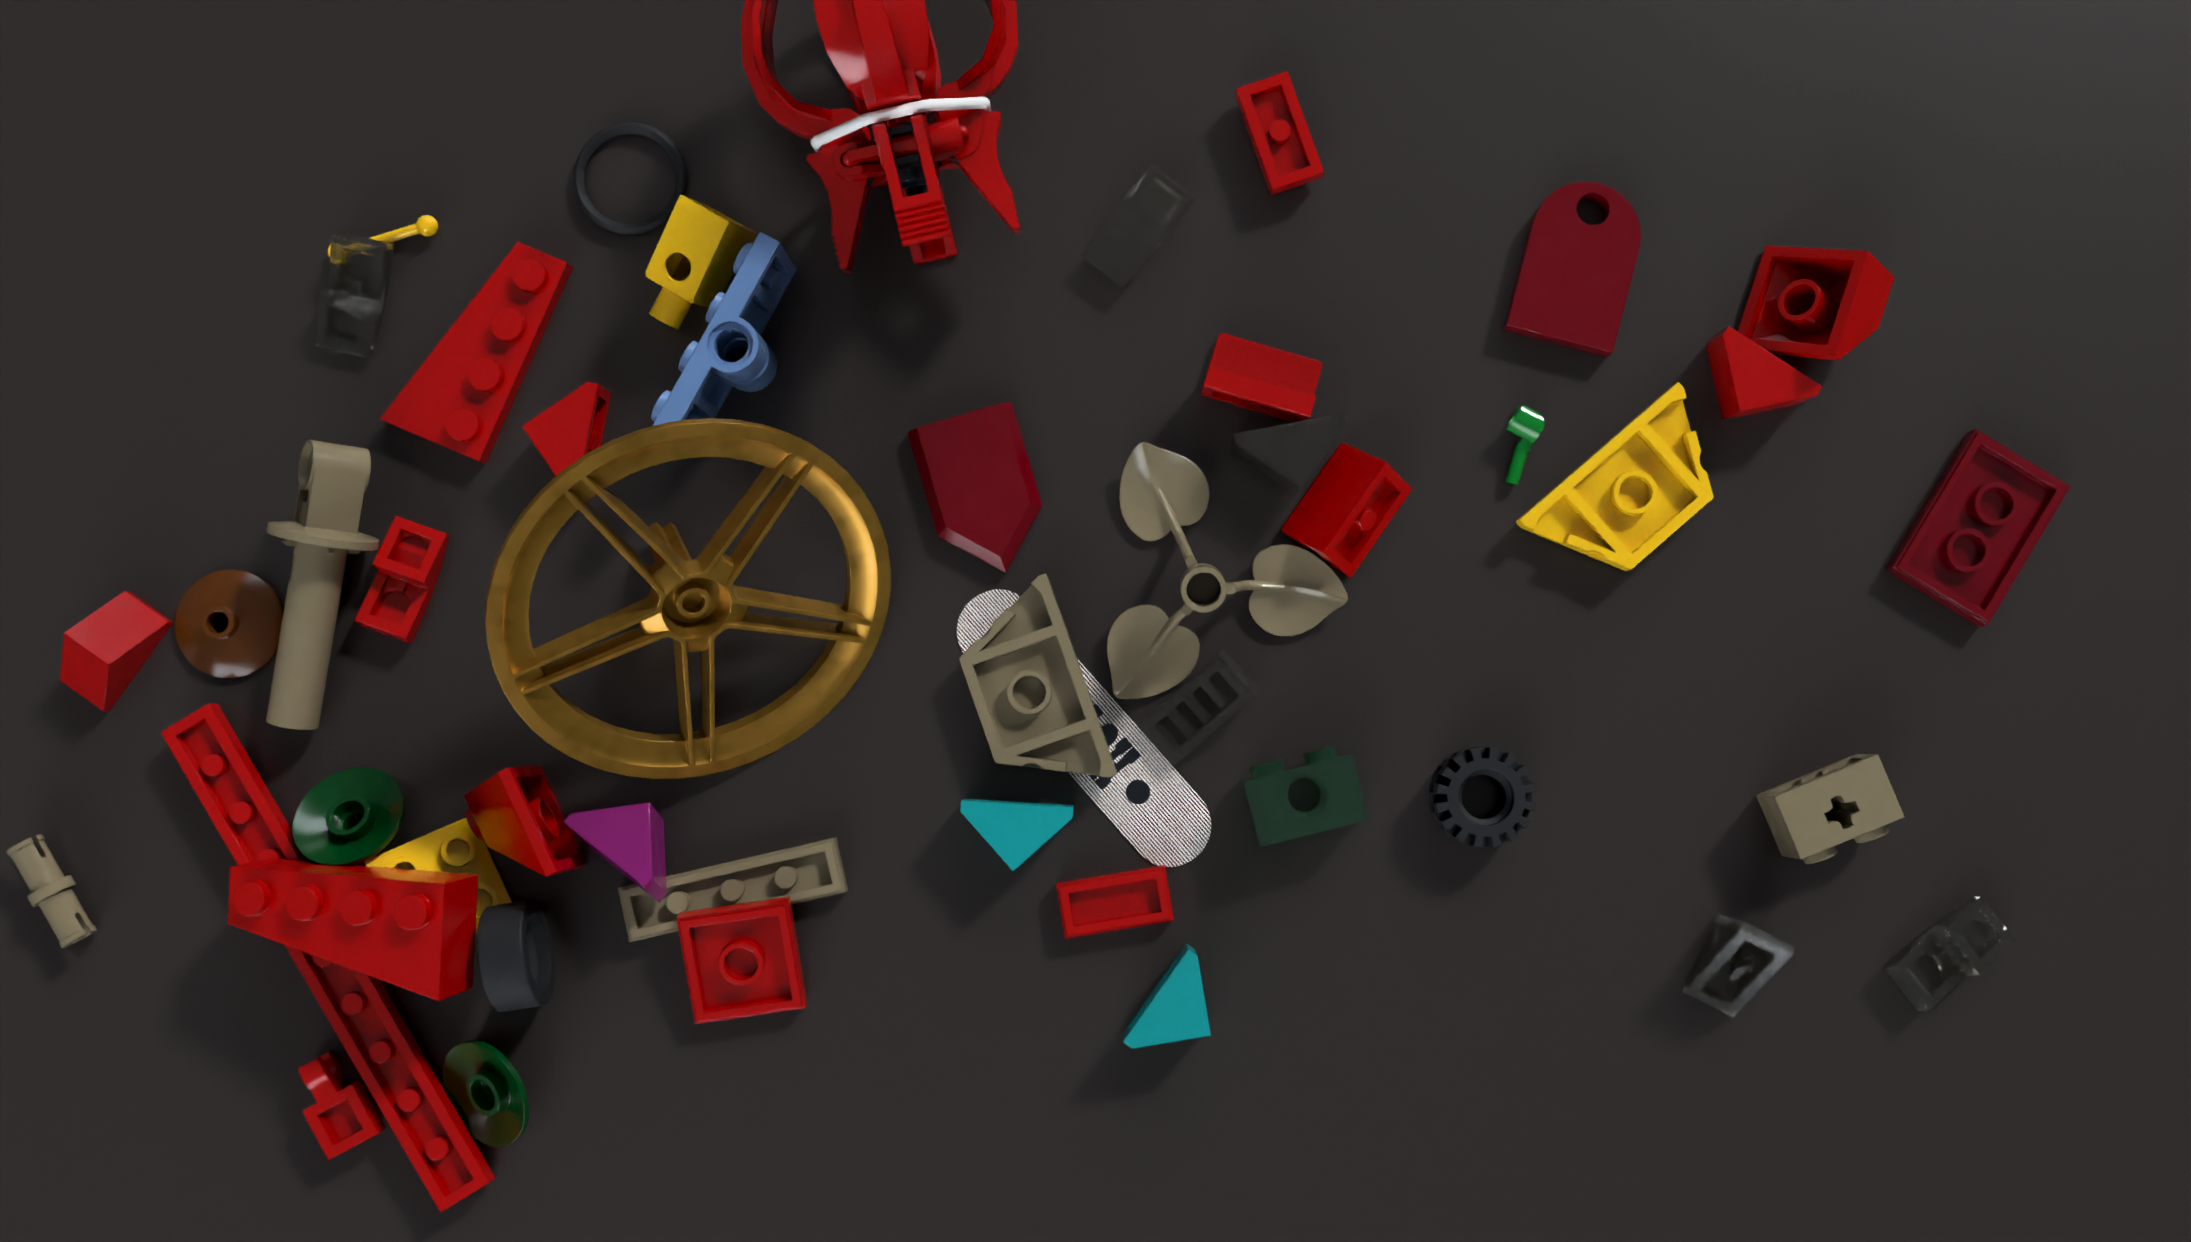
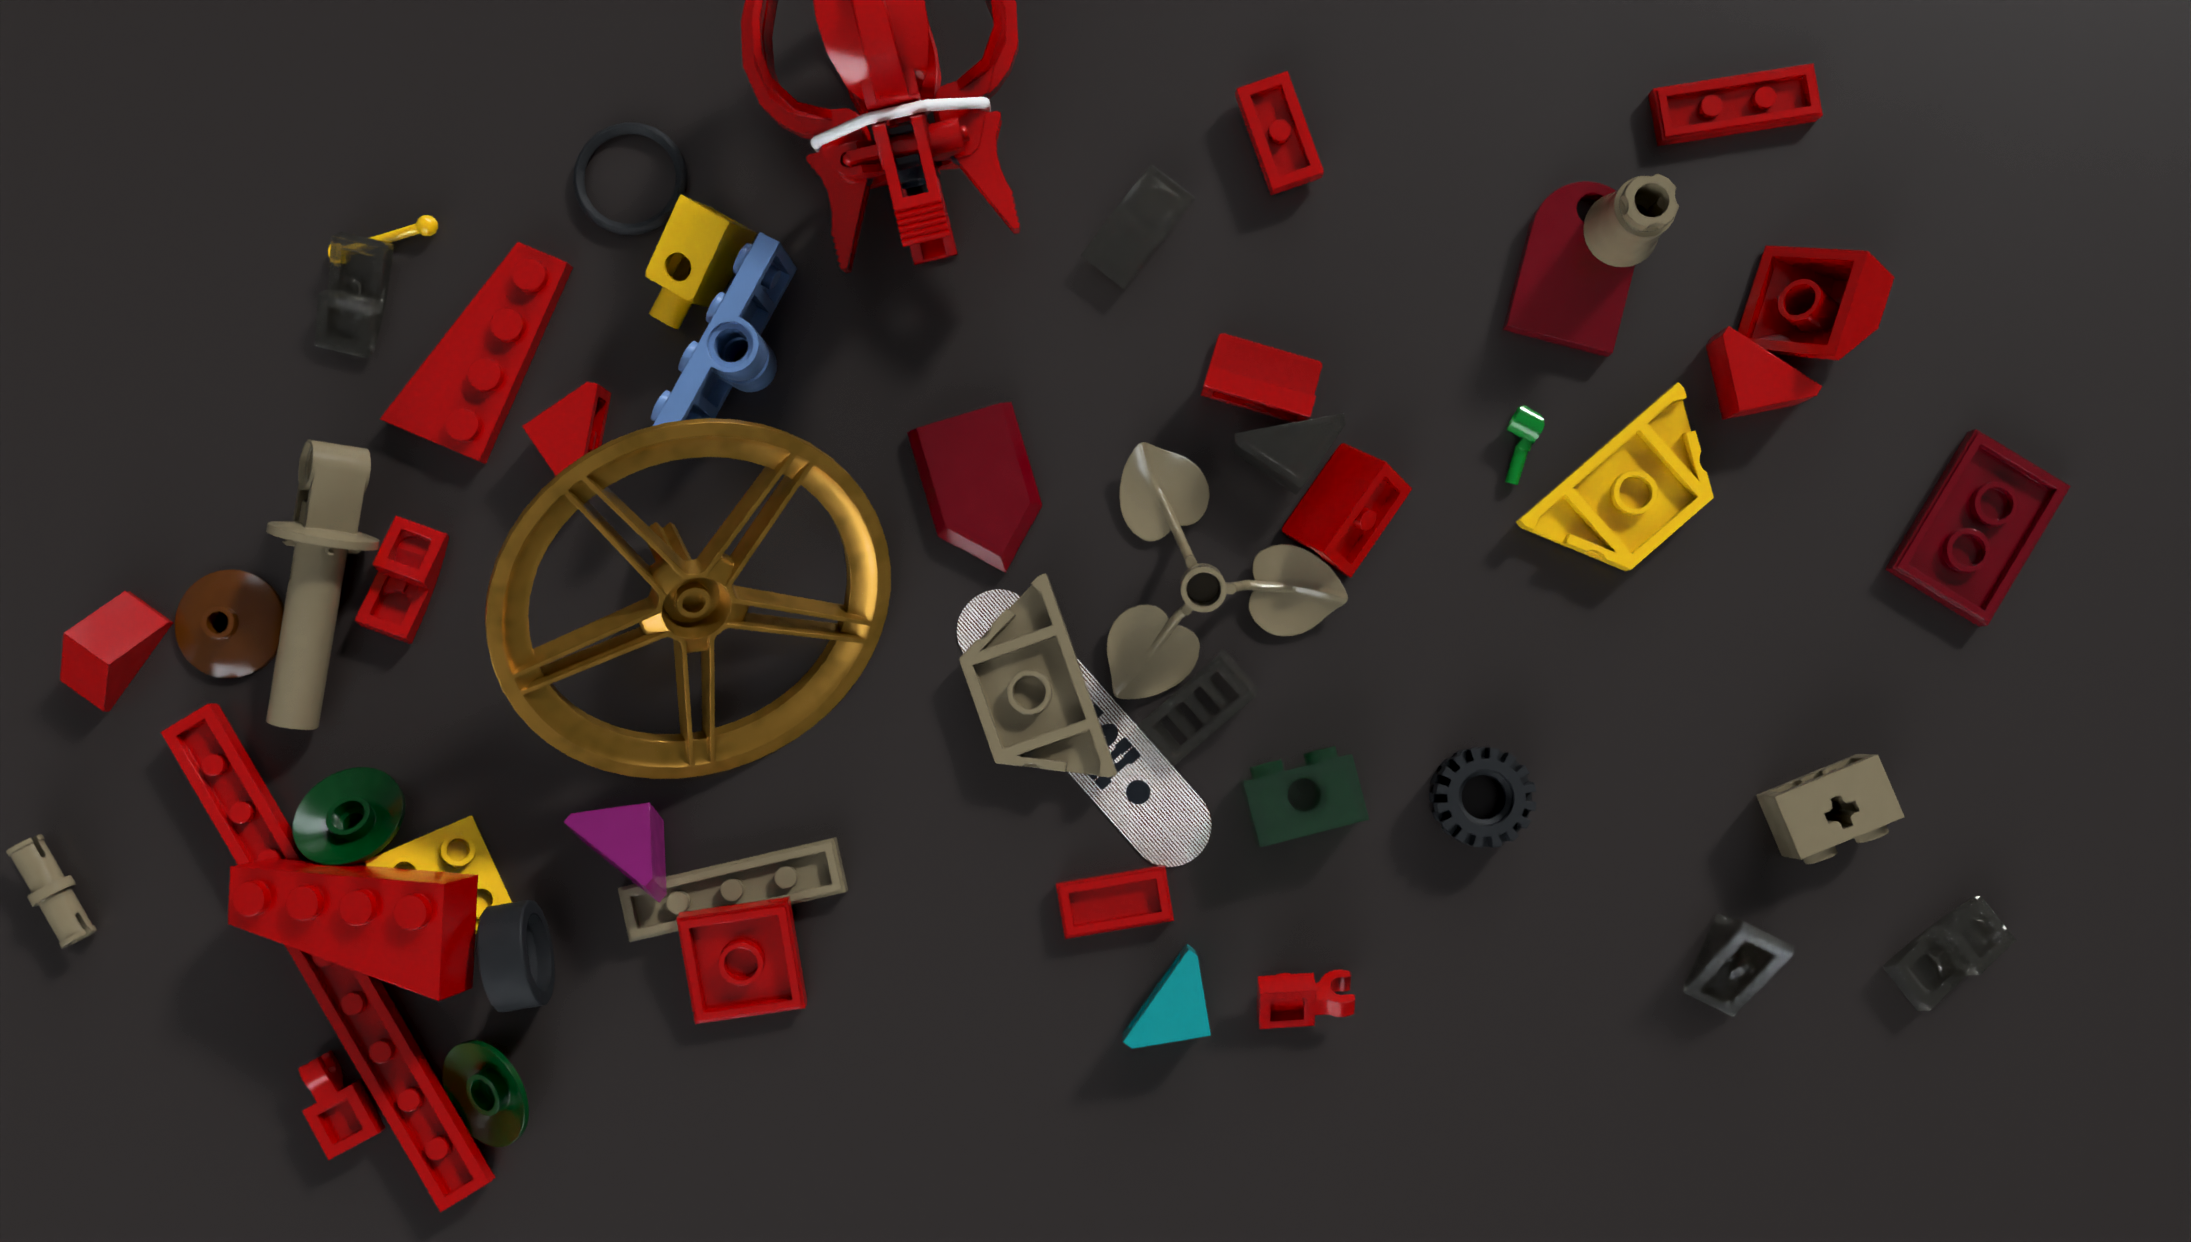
(523, 820): red slope -> none
(1015, 827): teal slope -> none
(1295, 998): none -> red plate
(1628, 223): none -> dark tan plant
(1735, 104): none -> red tile

